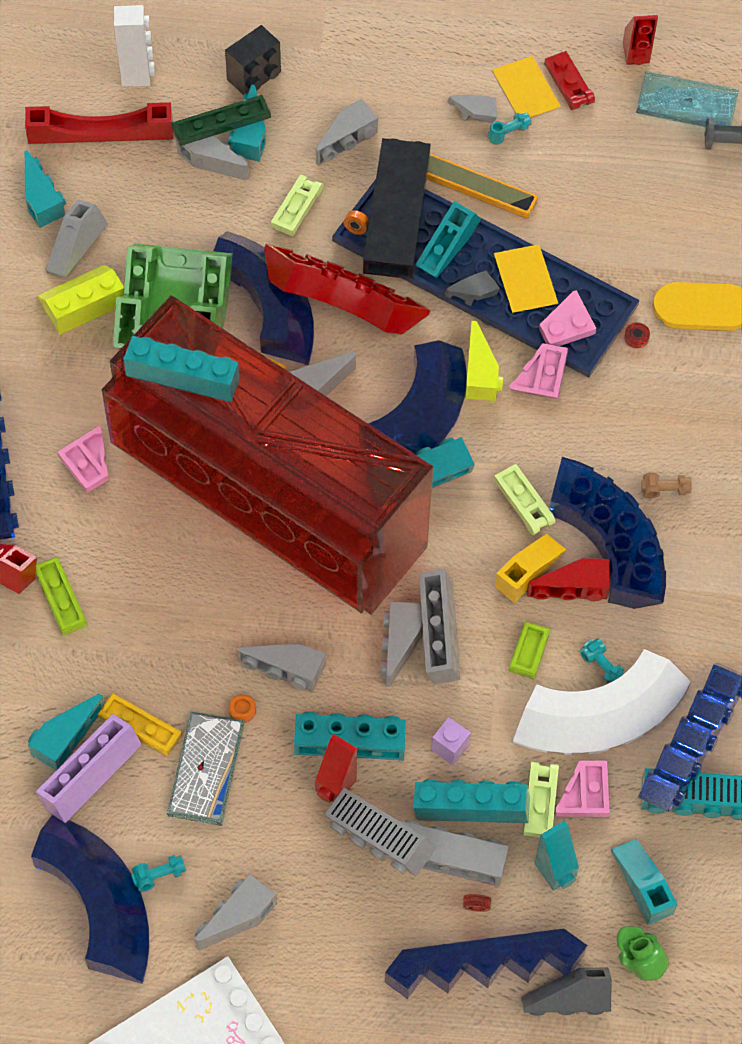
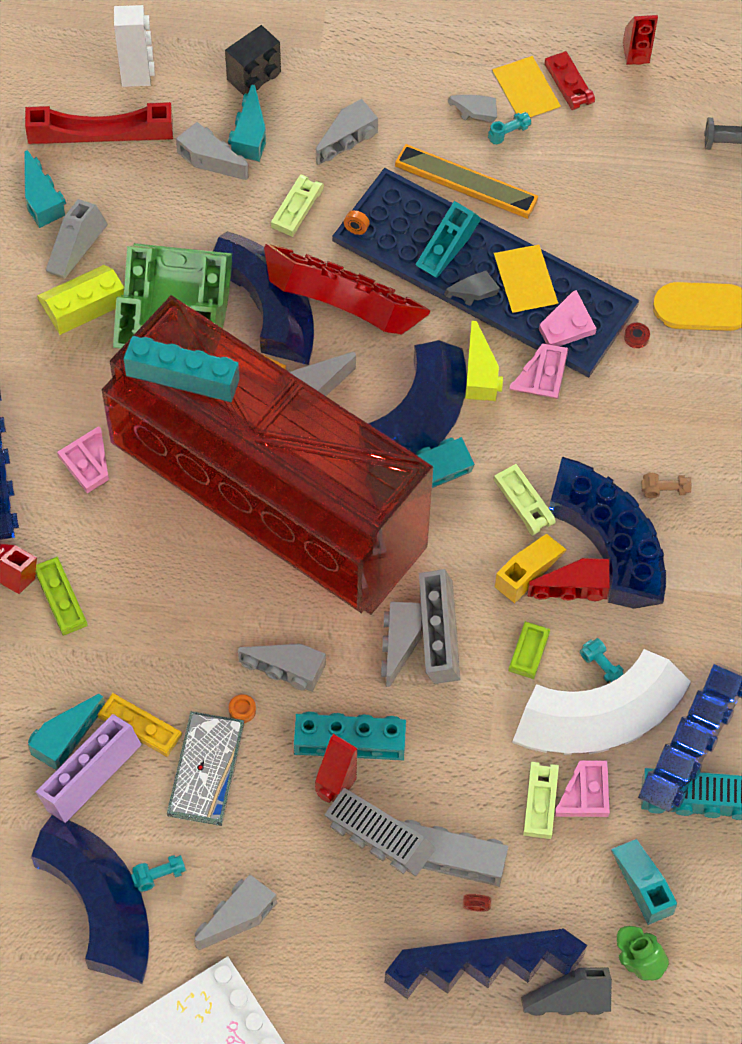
(221, 120): dark green tile -> none
(396, 208): black brick -> none
(450, 741): lavender brick -> none
(471, 801): teal brick -> none
(557, 857): teal slope -> none
(686, 100): clear light blue tile -> none

